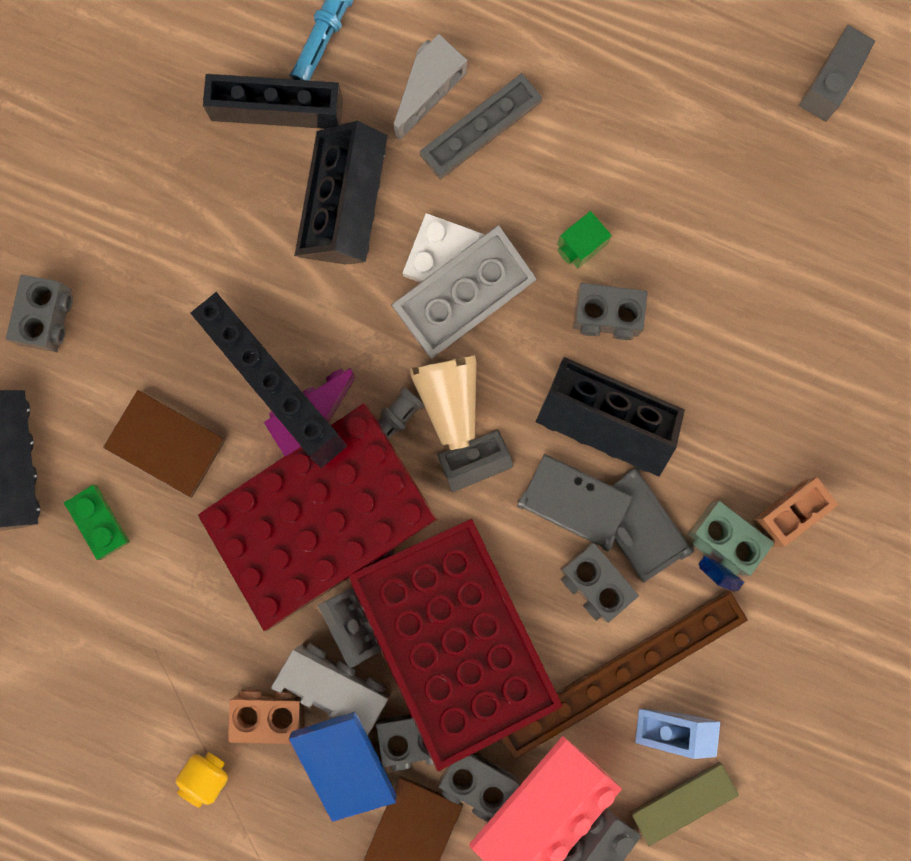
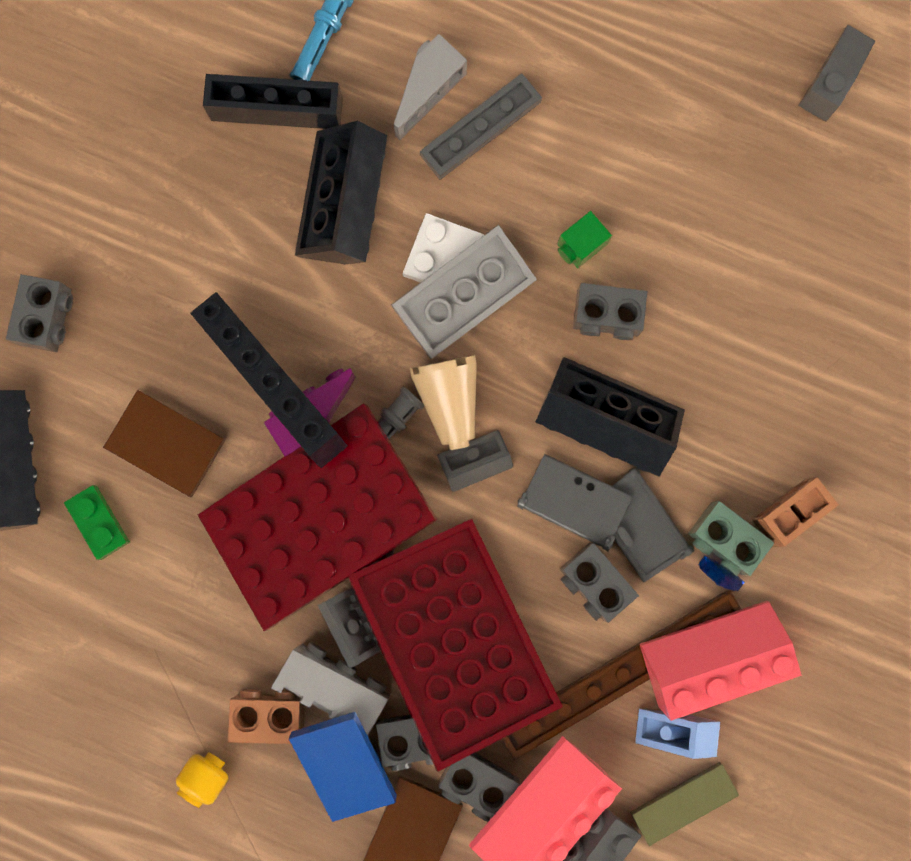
(719, 660): none -> coral slope

